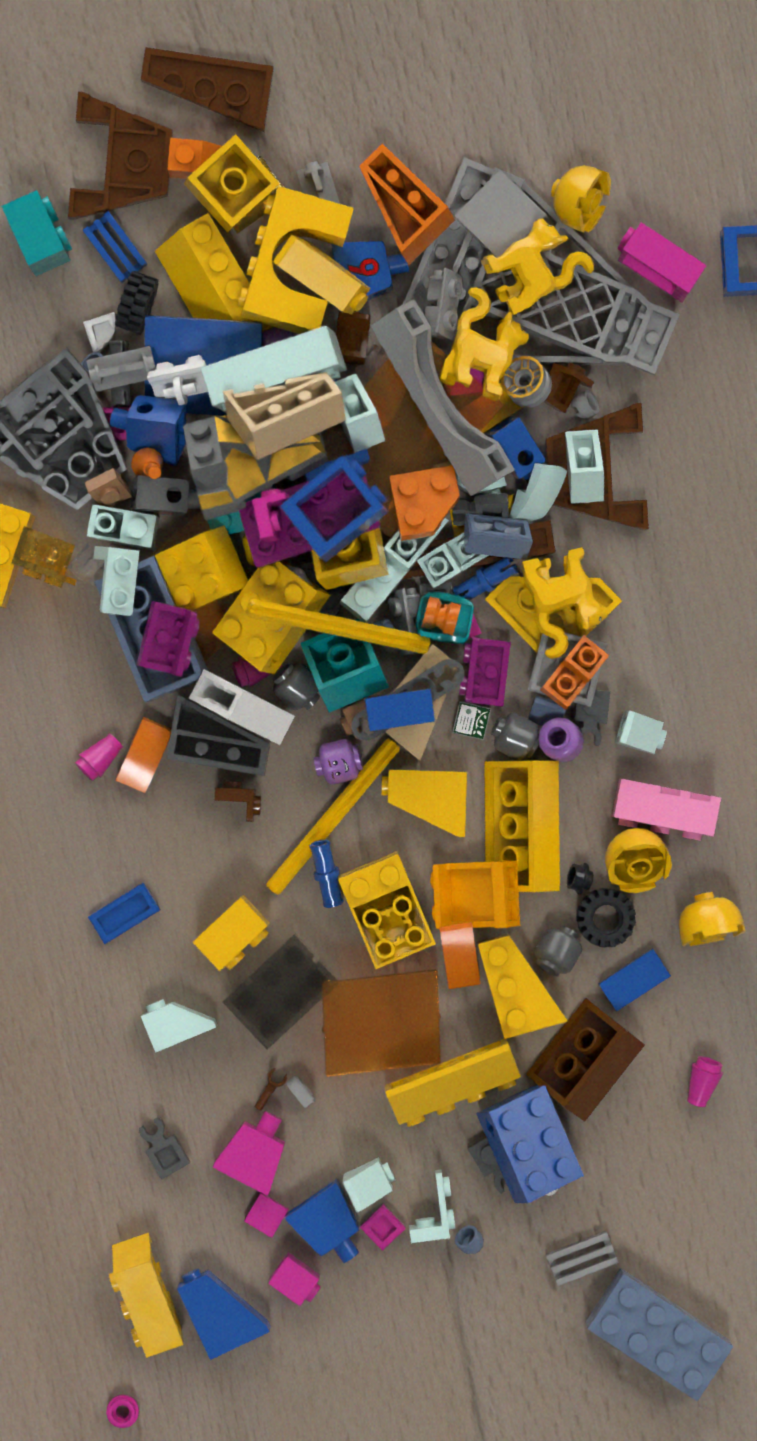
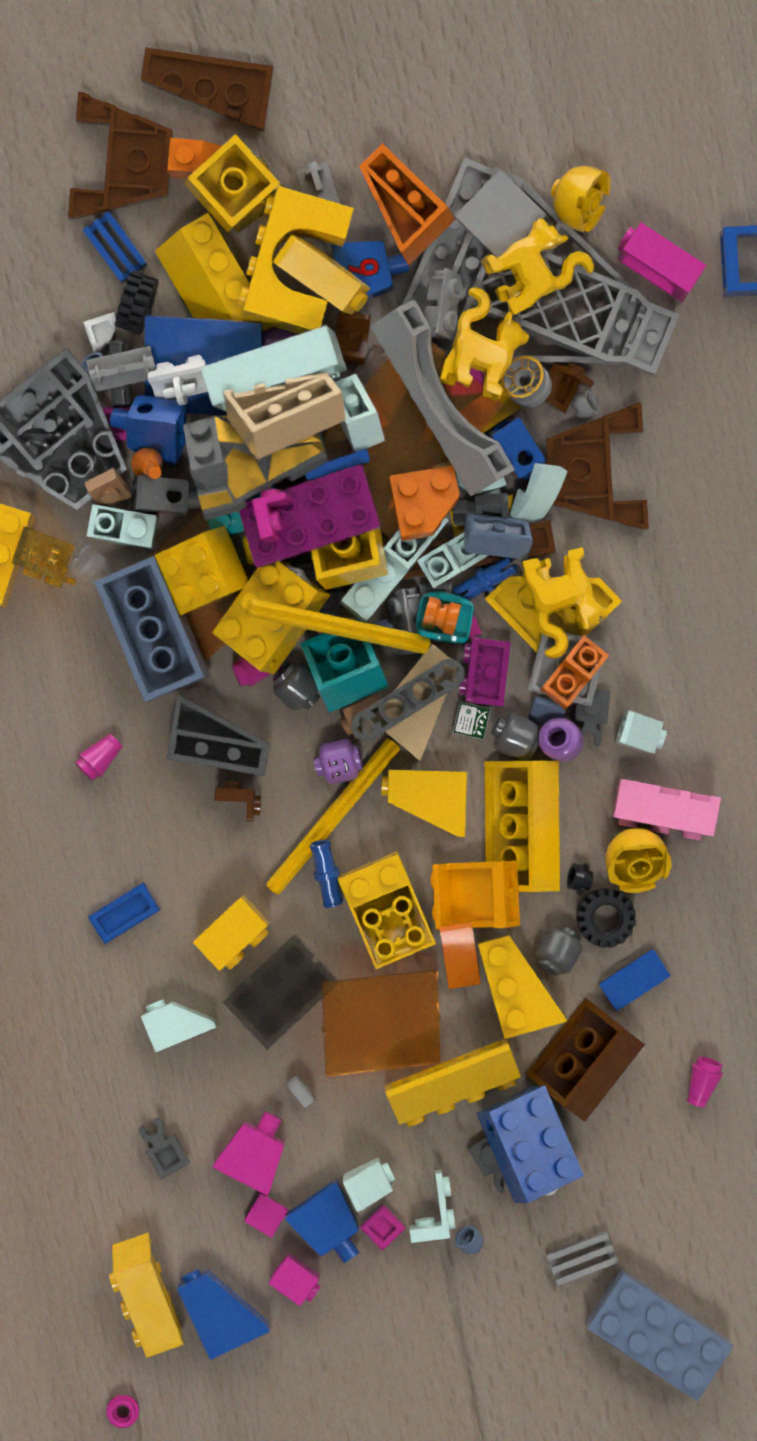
(35, 231): teal brick -> none
(118, 579): light aqua bracket -> none
(144, 755): orange slope -> none
(168, 638): magenta bracket -> none
(241, 707): white brick -> none
(269, 1089): reddish brown hand -> none
(324, 548): blue window -> none
(400, 710): blue tile -> none
(584, 466): light aqua slope -> none
(709, 920): yellow cylinder -> none

